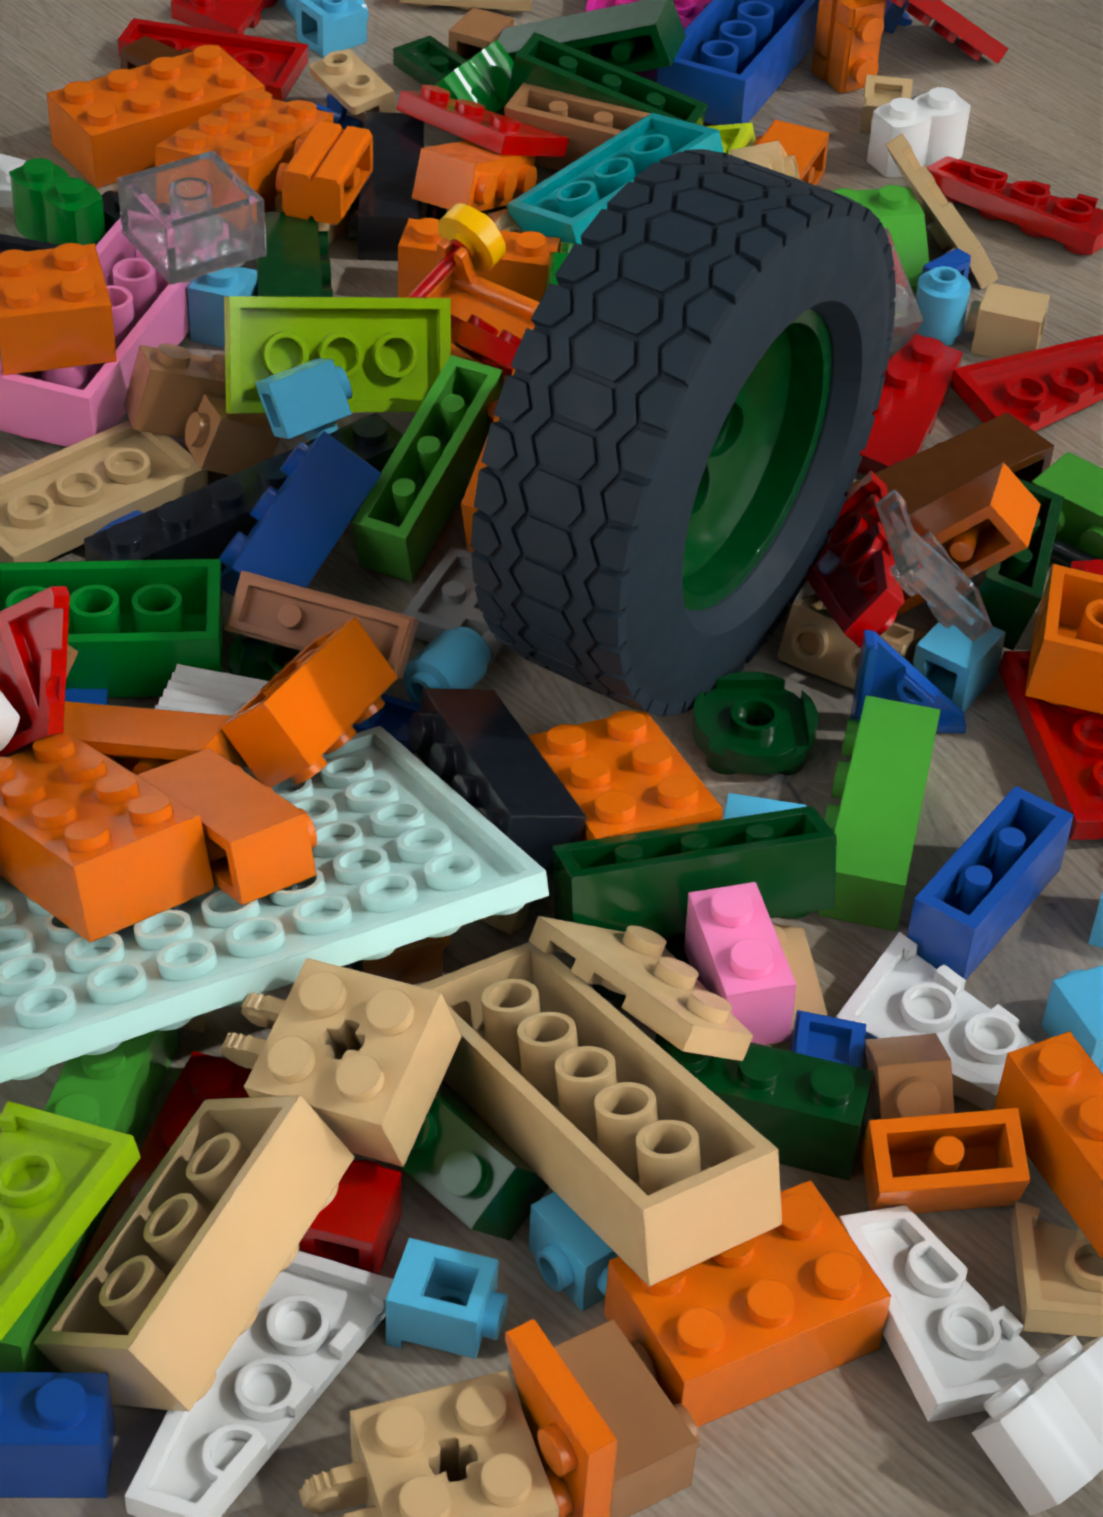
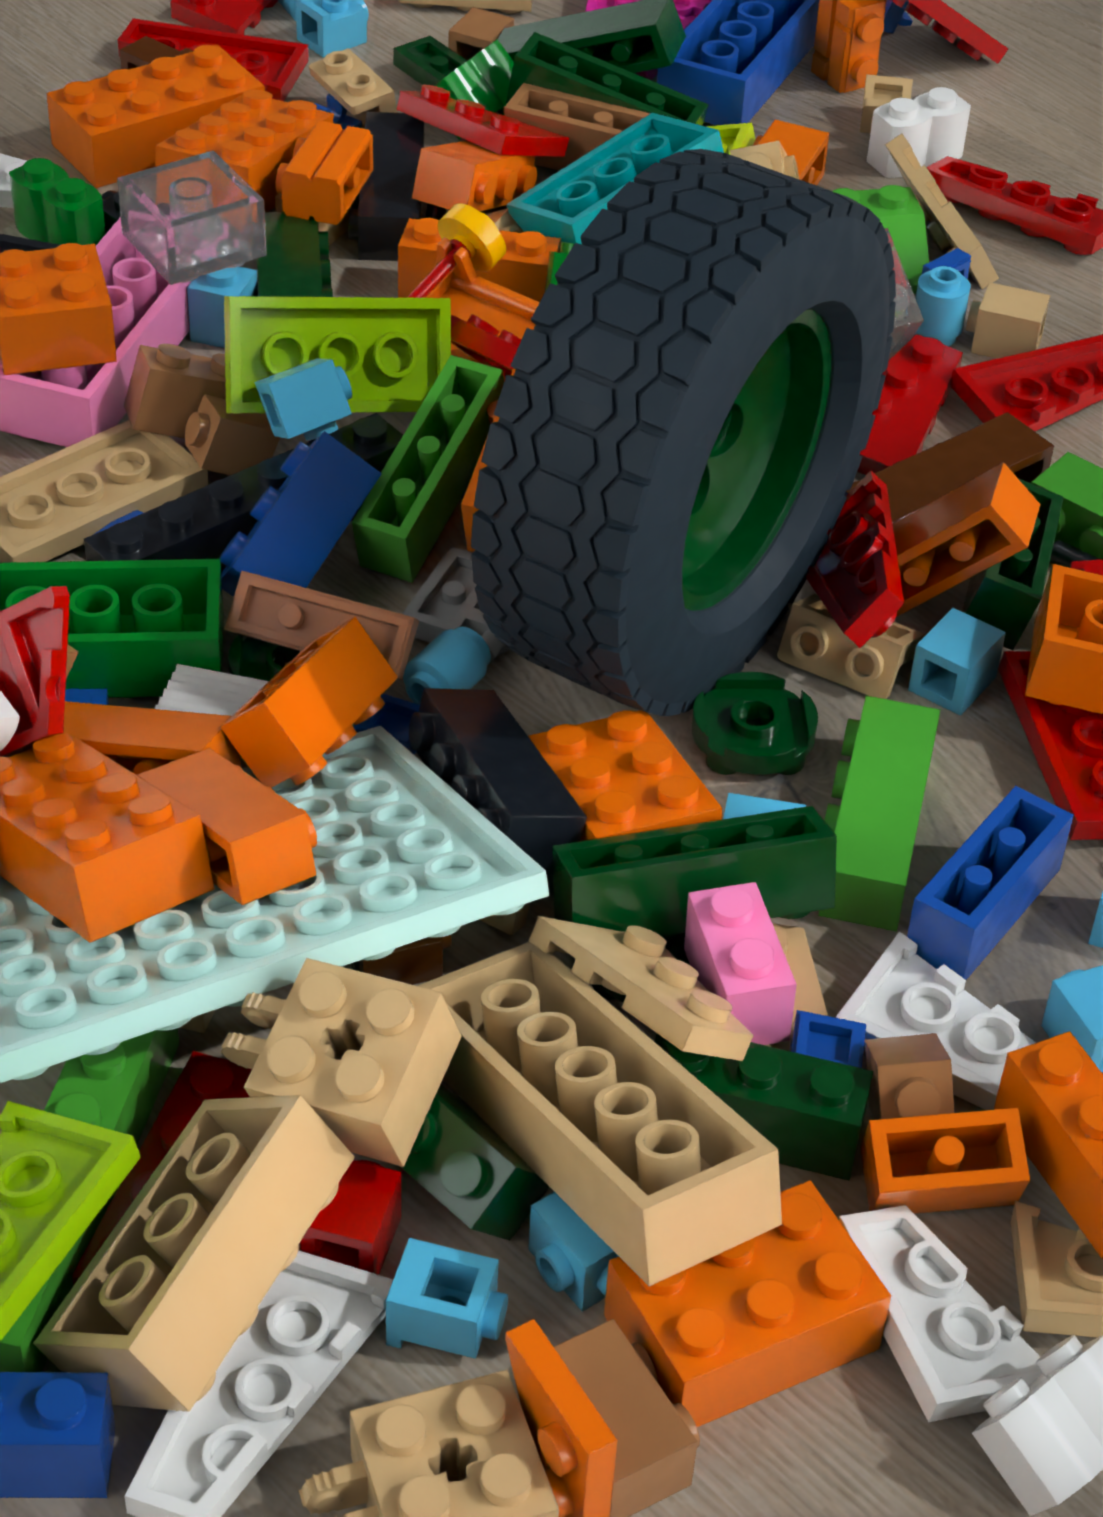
(891, 677): blue tile -> none
(927, 569): clear wing -> none

